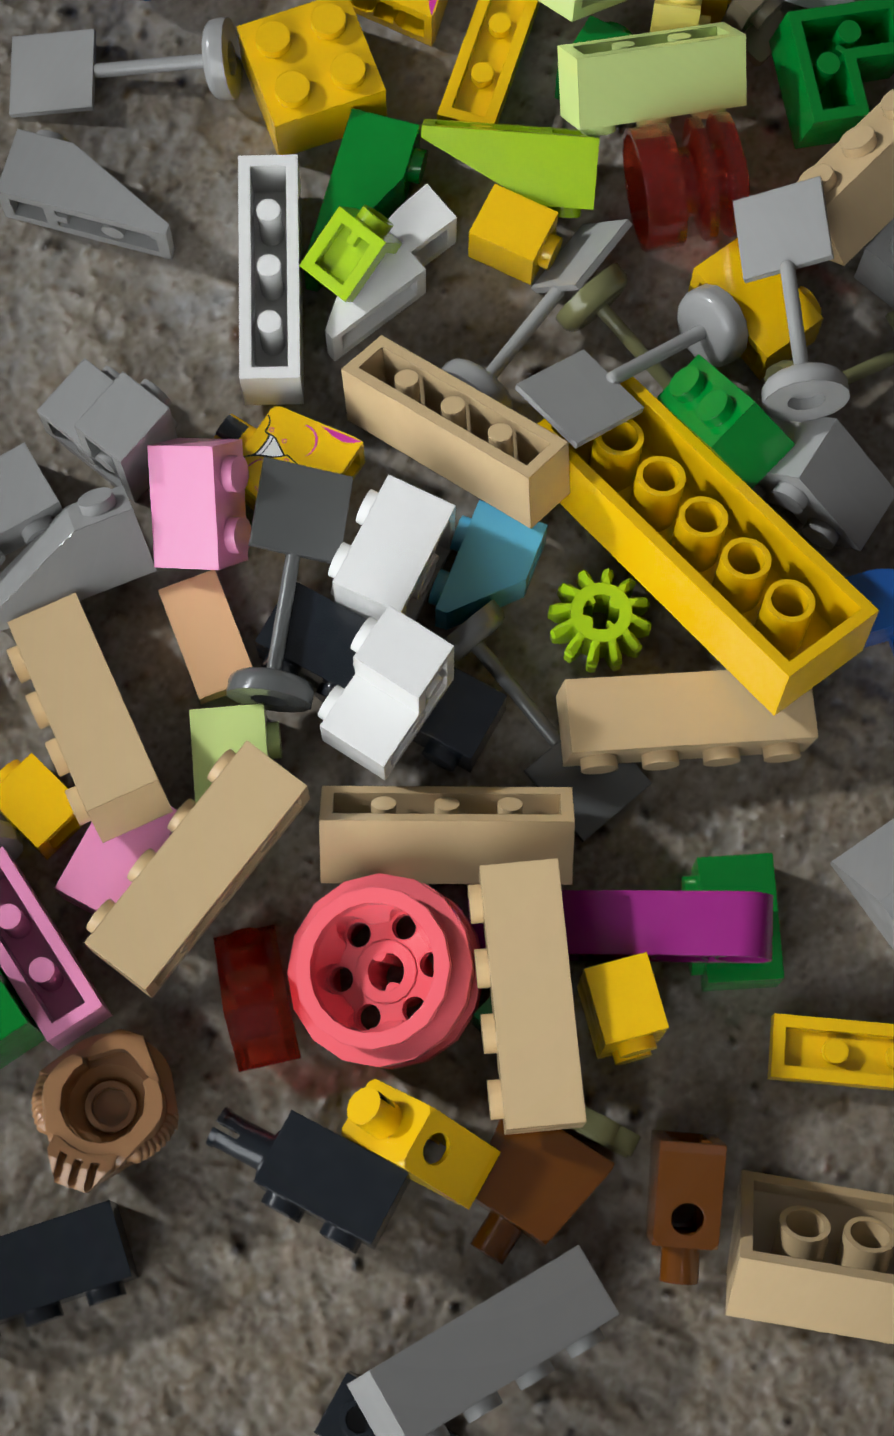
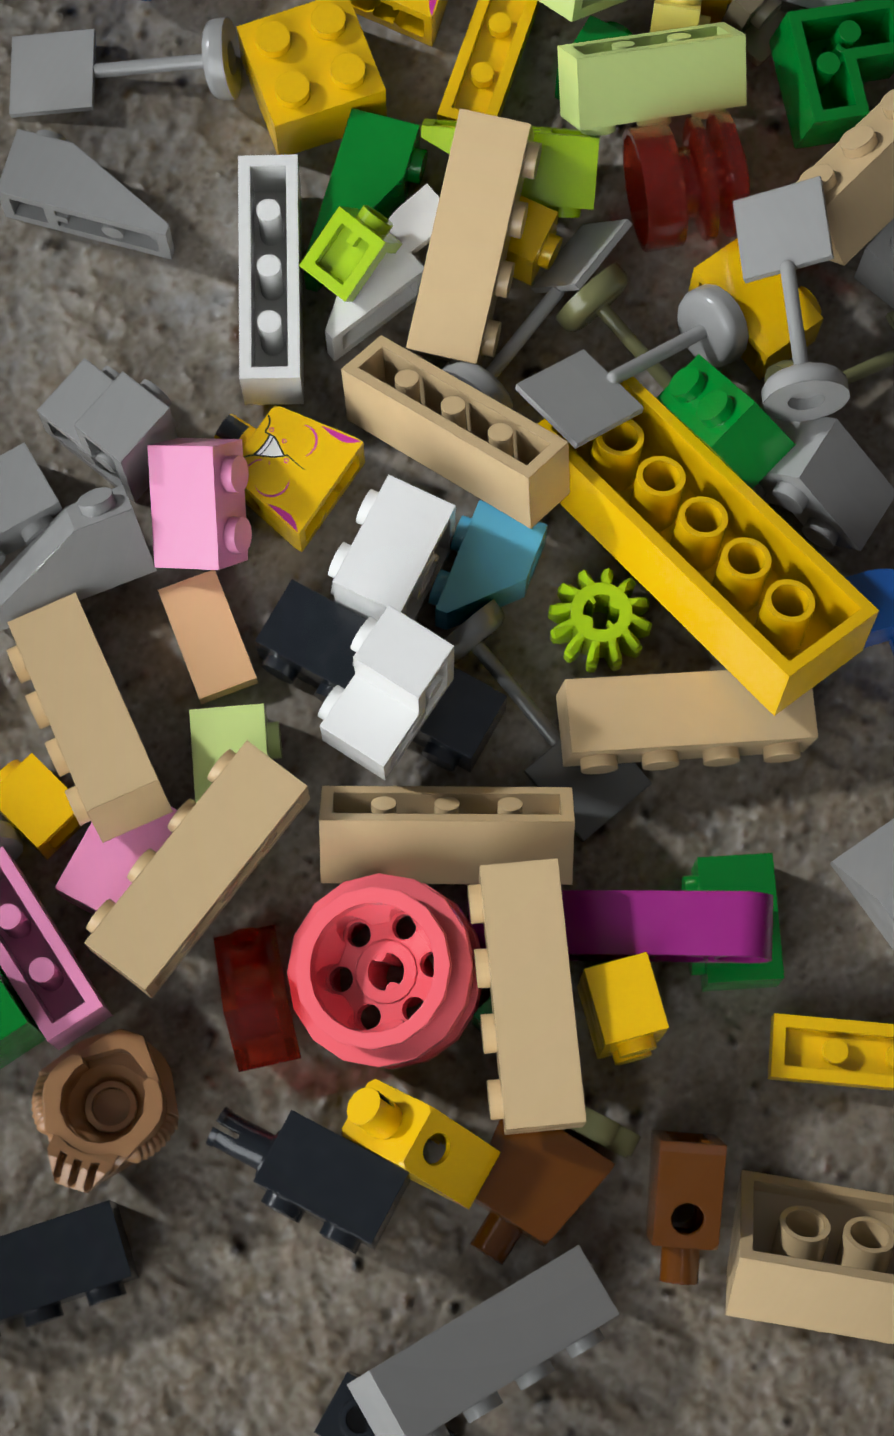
(302, 516): dark grey piece -> none
(472, 238): none -> tan brick

